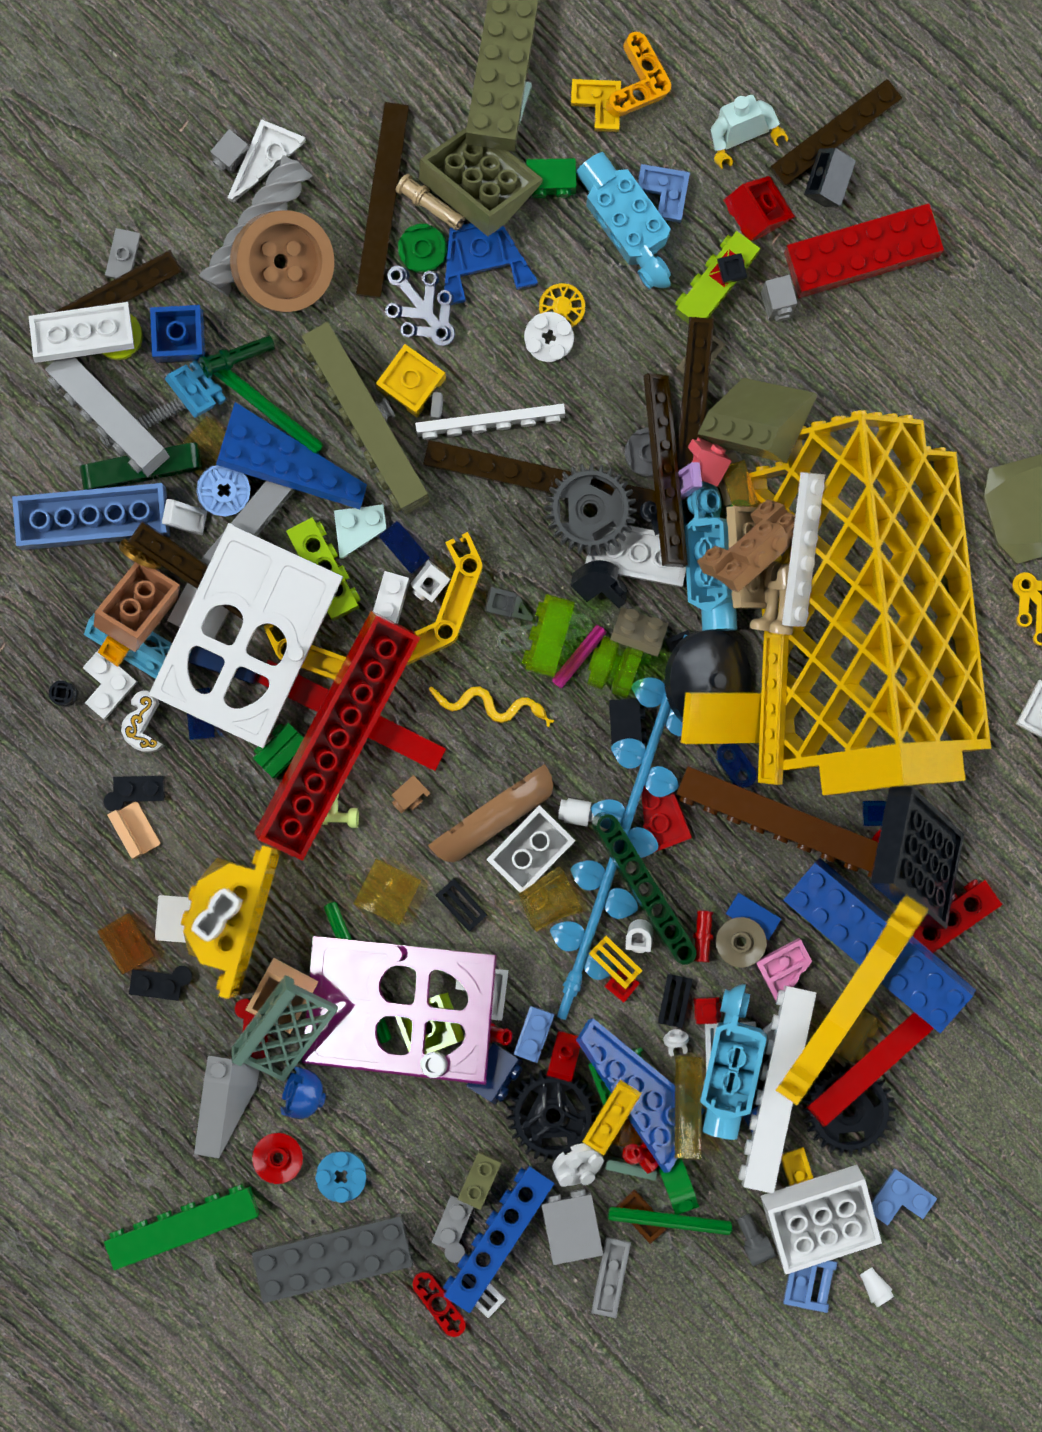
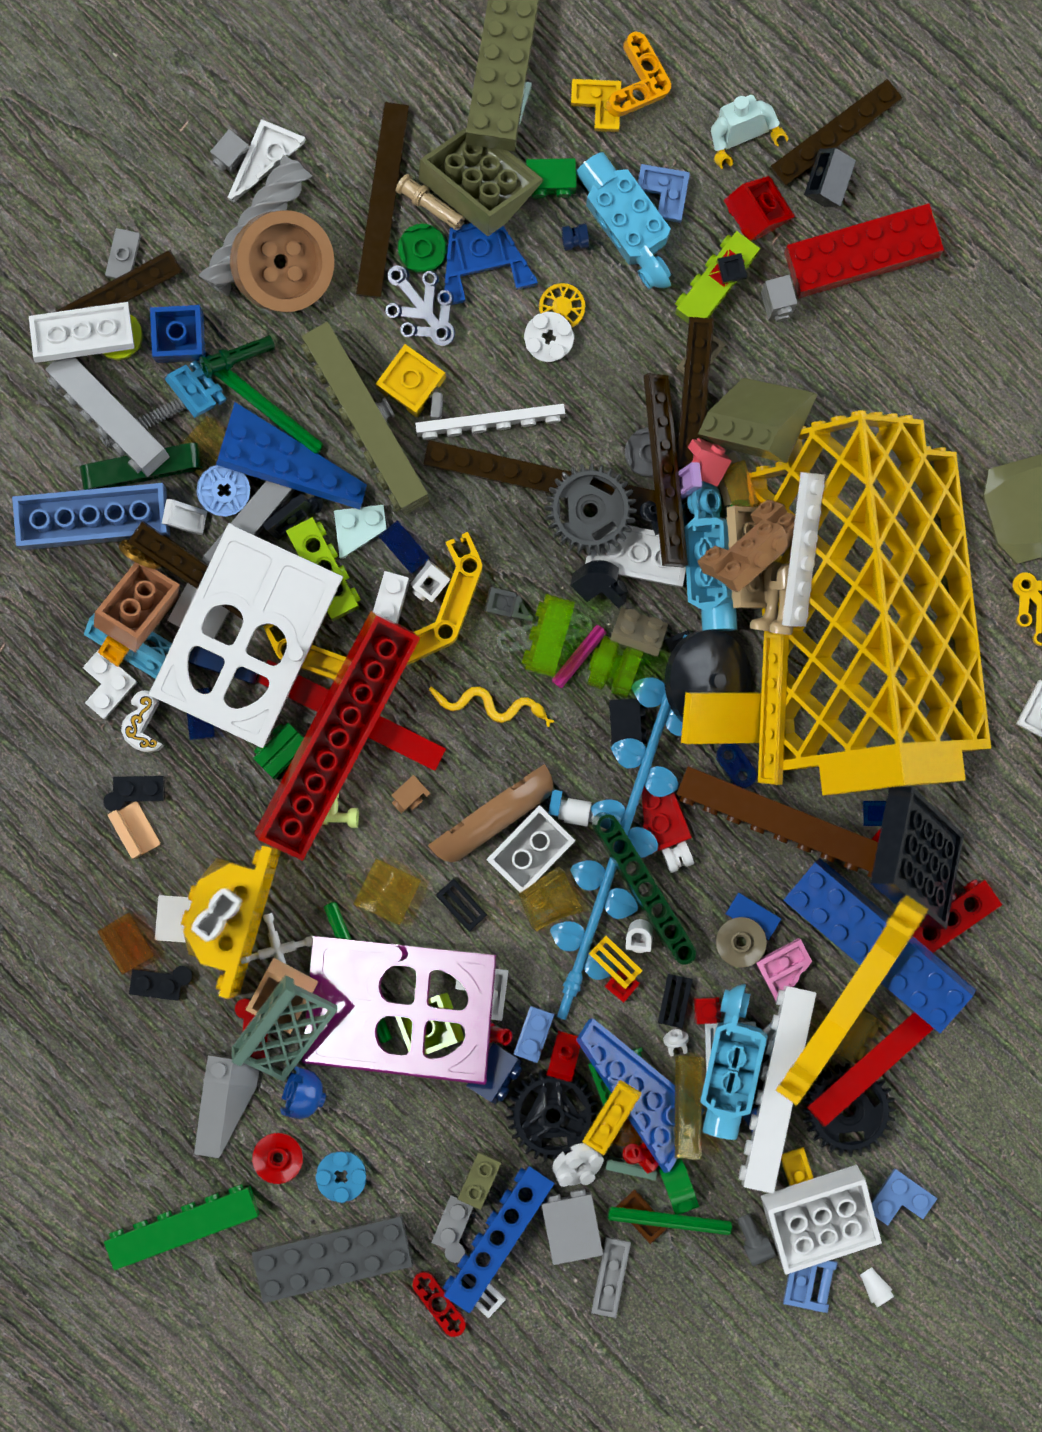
(67, 693): black wheel -> none
(276, 949): none -> white piece
(292, 515): none -> black hinge
(434, 1064): tile -> none
(555, 803): none -> dark azure tile
(575, 237): none -> dark blue wheel
(677, 857): none -> white wheel
(703, 936): red pin -> none

